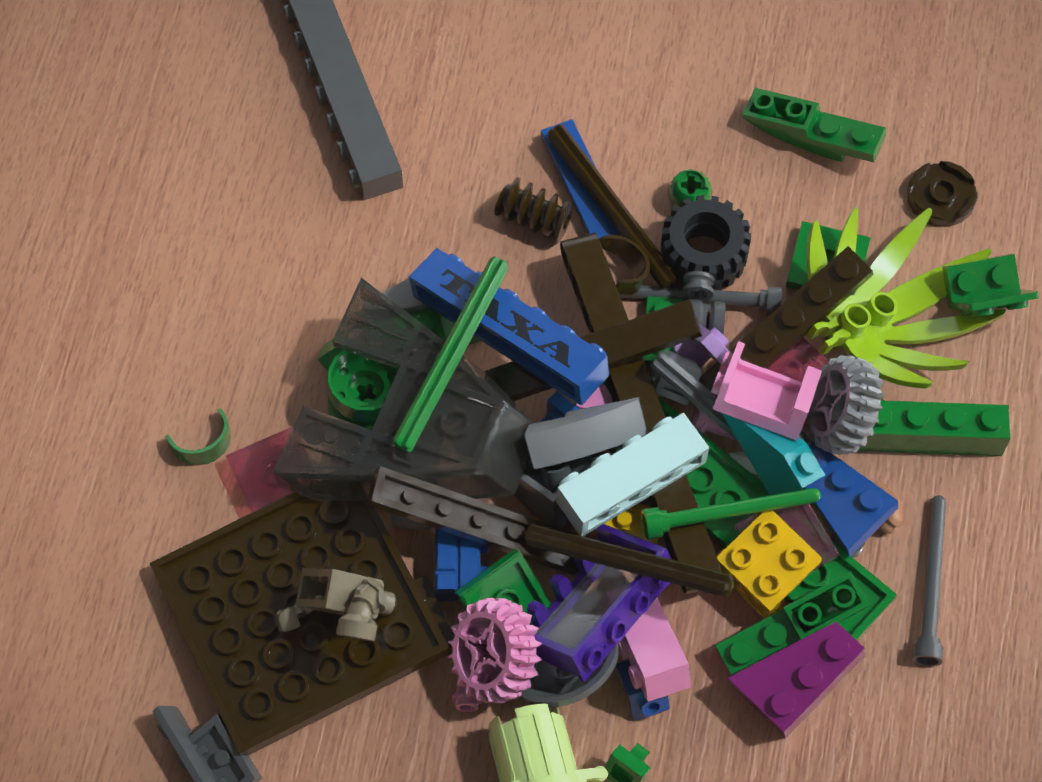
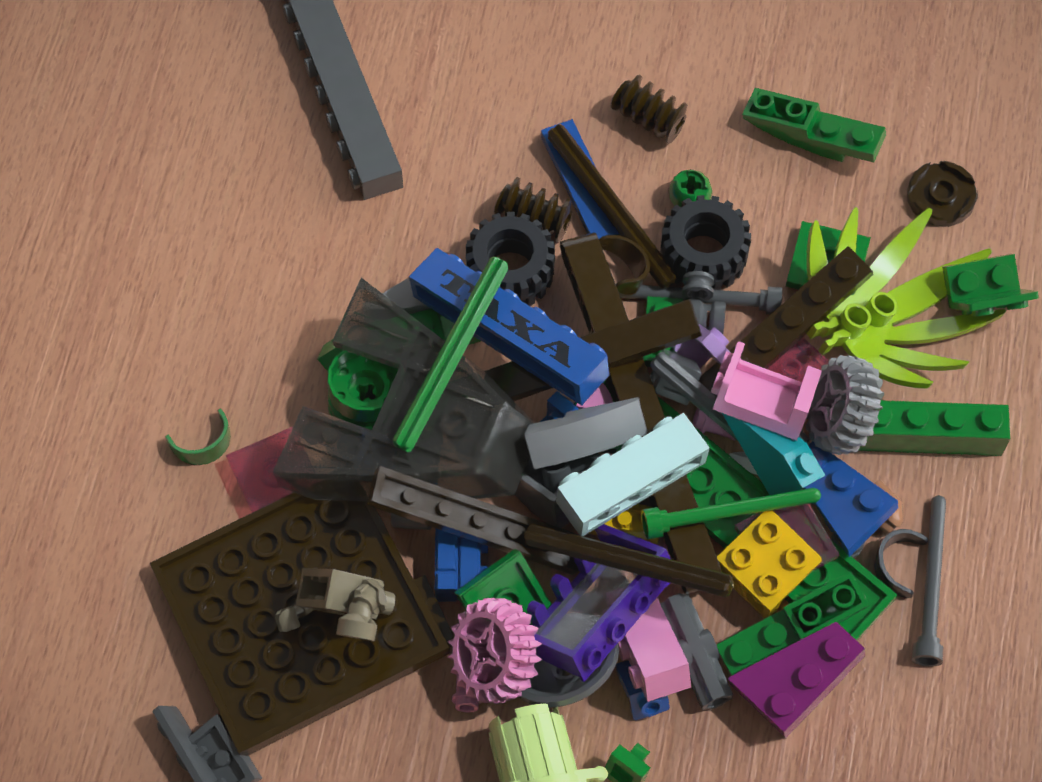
(519, 237): none -> black tyre
(650, 108): none -> dark brown piece
(700, 651): none -> dark grey piece
(896, 536): none -> black helmet

